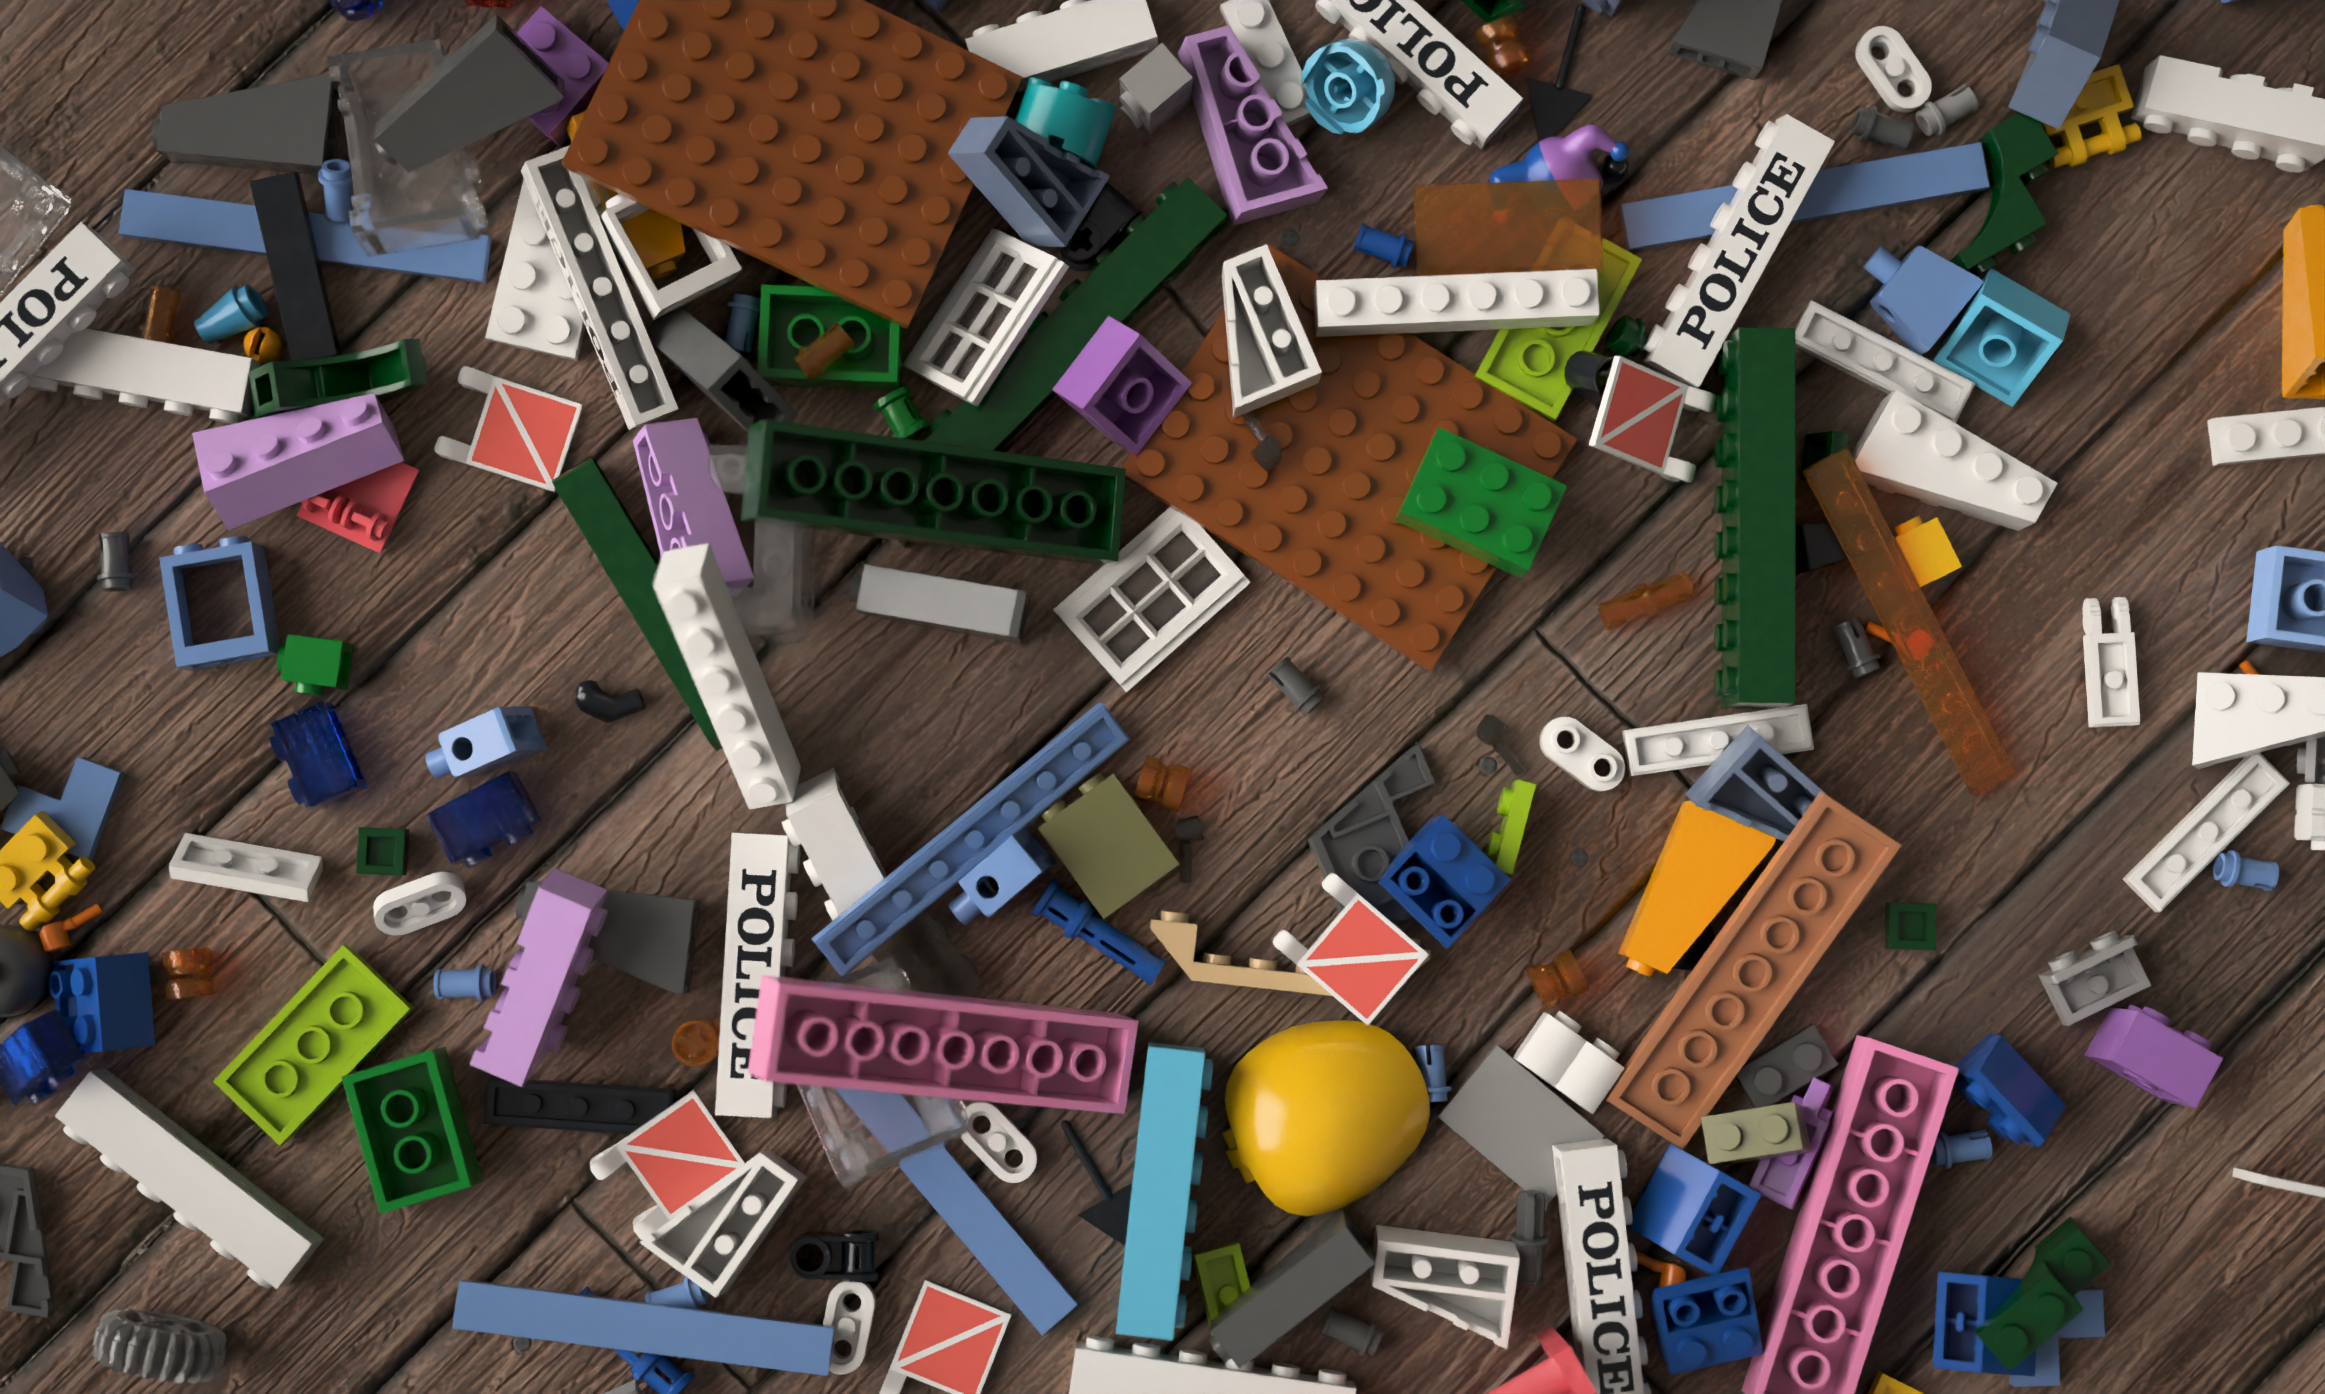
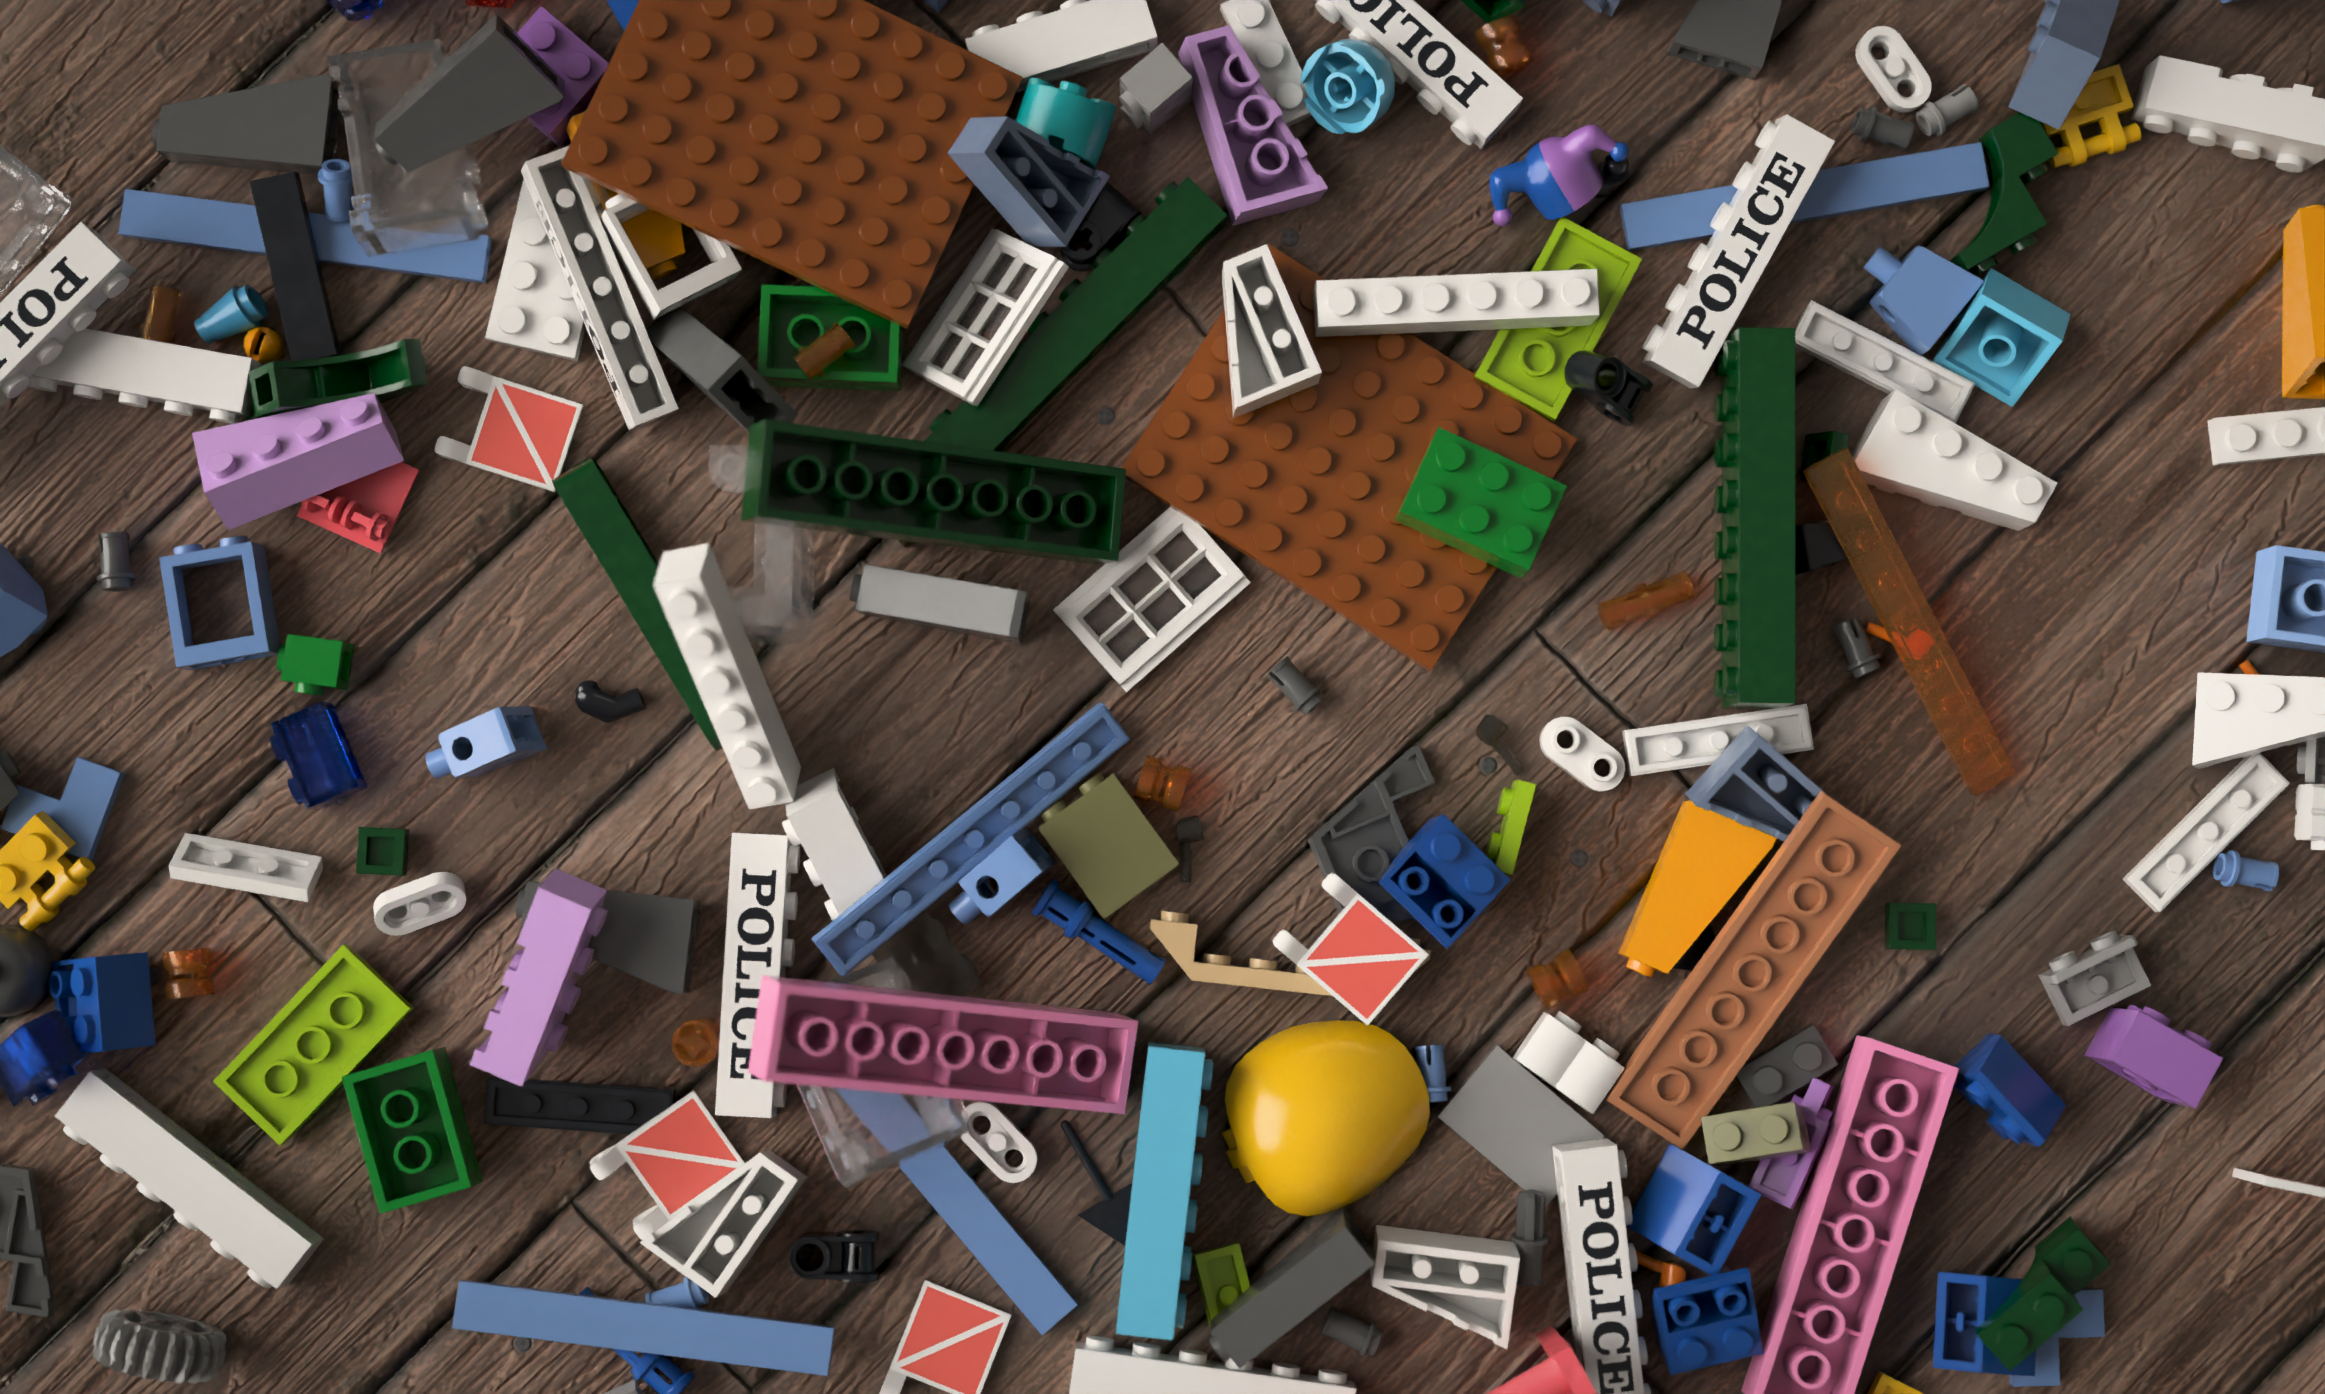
(55, 935): orange hand -> none
(465, 983): medium blue pin -> none
(484, 819): clear blue brick -> none
(684, 499): lavender wedge -> none
(742, 322): medium blue pin -> none
(850, 1324): white plate -> none
(901, 414): green bush -> none
(1122, 385): medium lavender brick -> none
(1268, 450): clear smoke hand -> none
(1384, 245): blue pin -> none
(1508, 226): clear orange tile -> none
(1553, 103): black piece -> none
(1627, 337): dark green plate -> none
(1642, 417): flag -> none
(1926, 549): yellow brick -> none
(1961, 1148): medium blue pin -> none
(2110, 666): white hinge -> none

